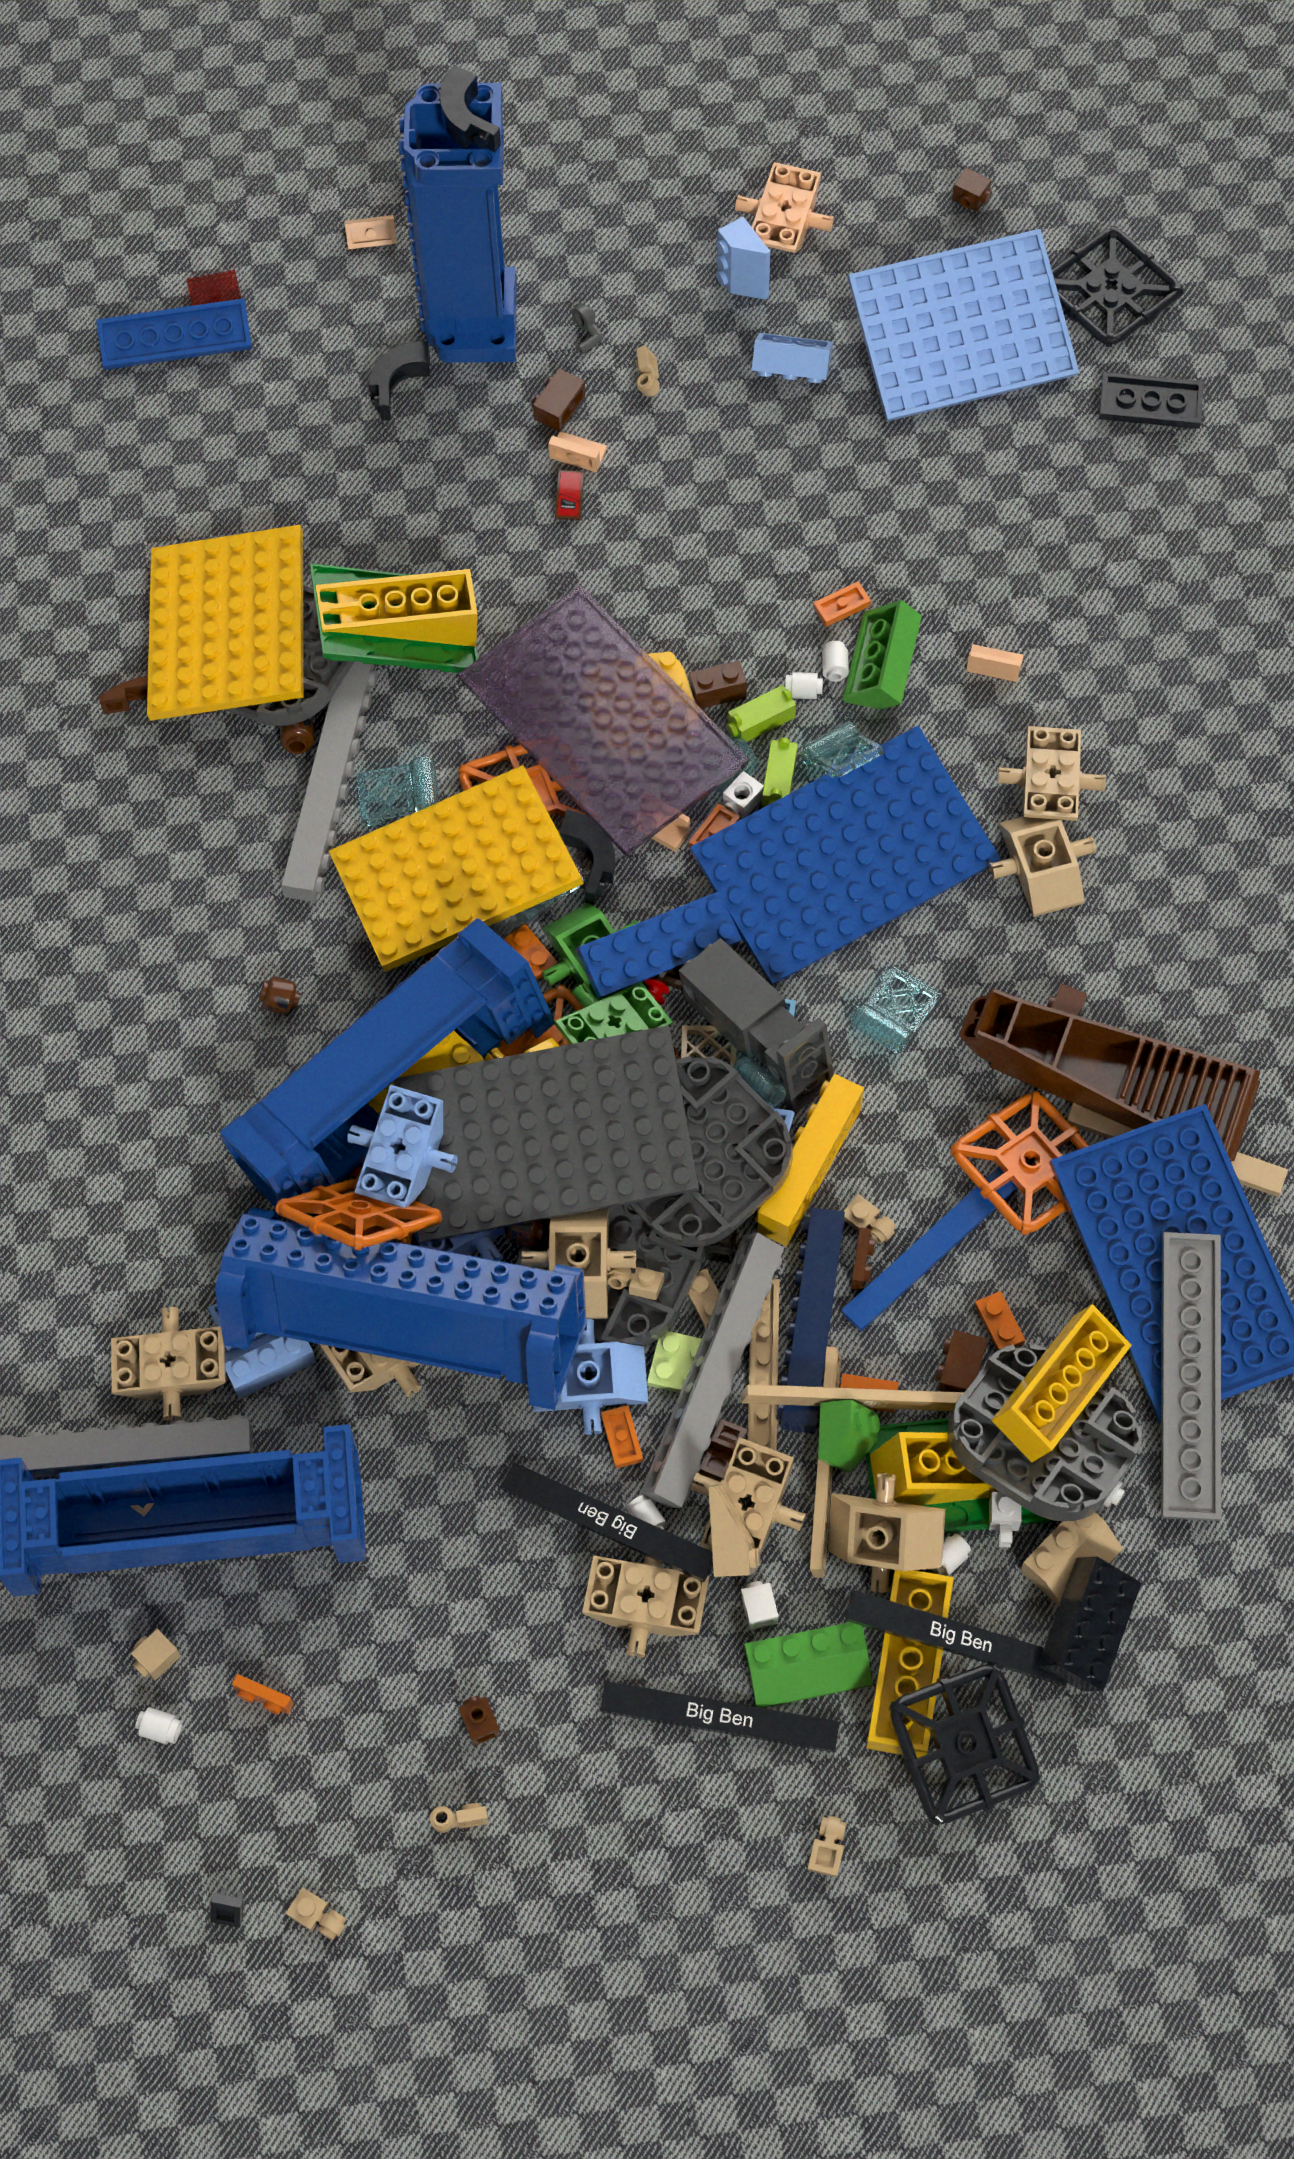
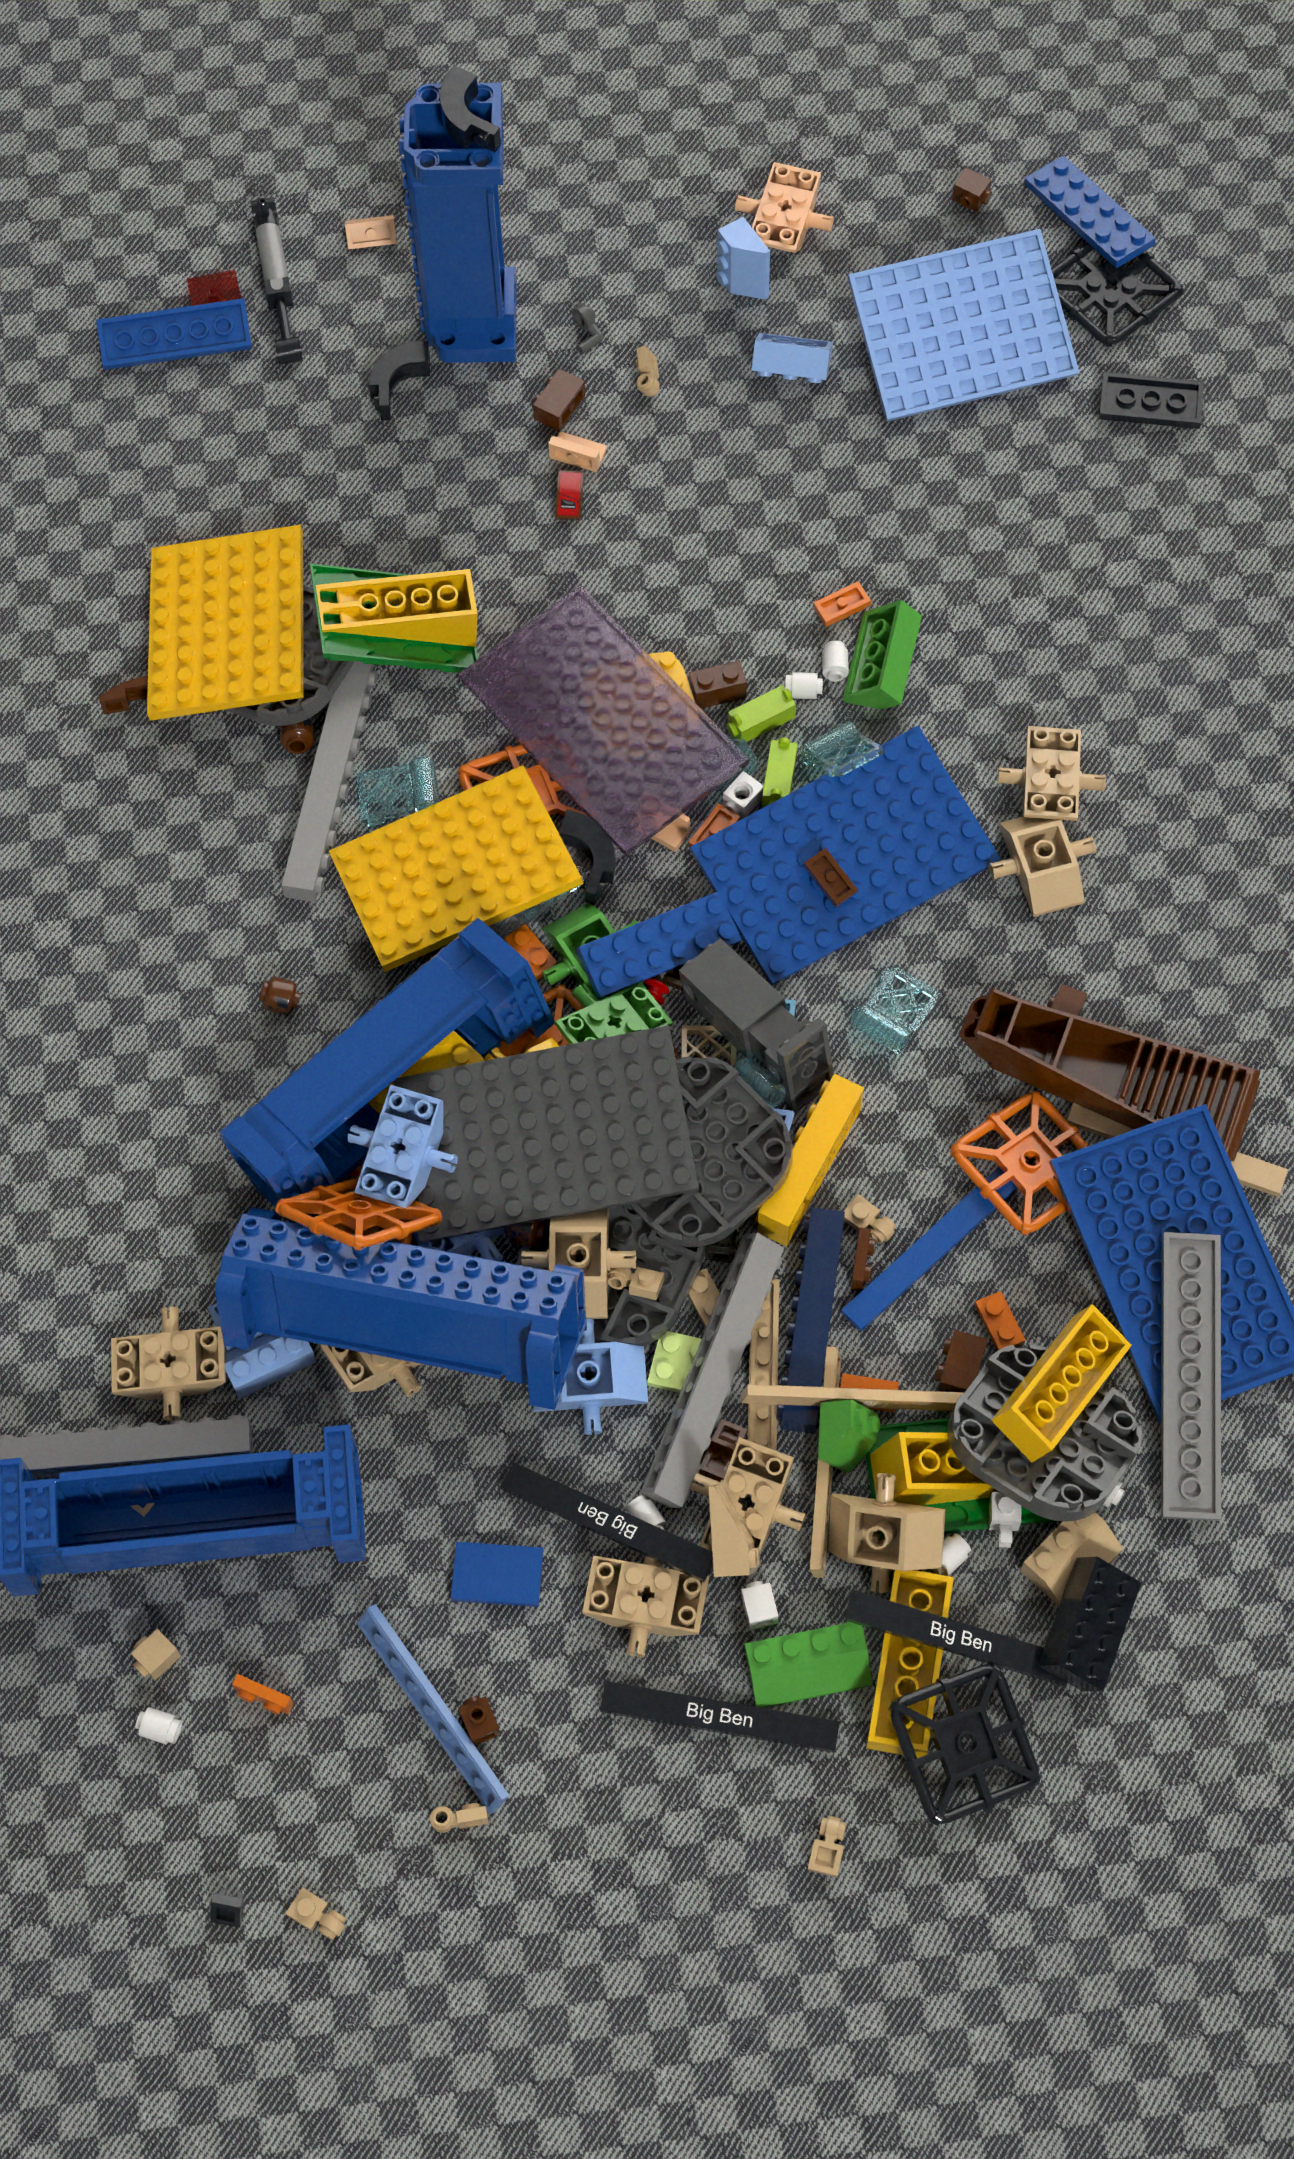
(275, 275): none -> black piece
(432, 1709): none -> medium blue tile
(497, 1574): none -> blue tile
(622, 1436): orange plate -> none
(830, 878): none -> reddish brown plate
(994, 663): light nougat panel -> none
(1090, 211): none -> plate

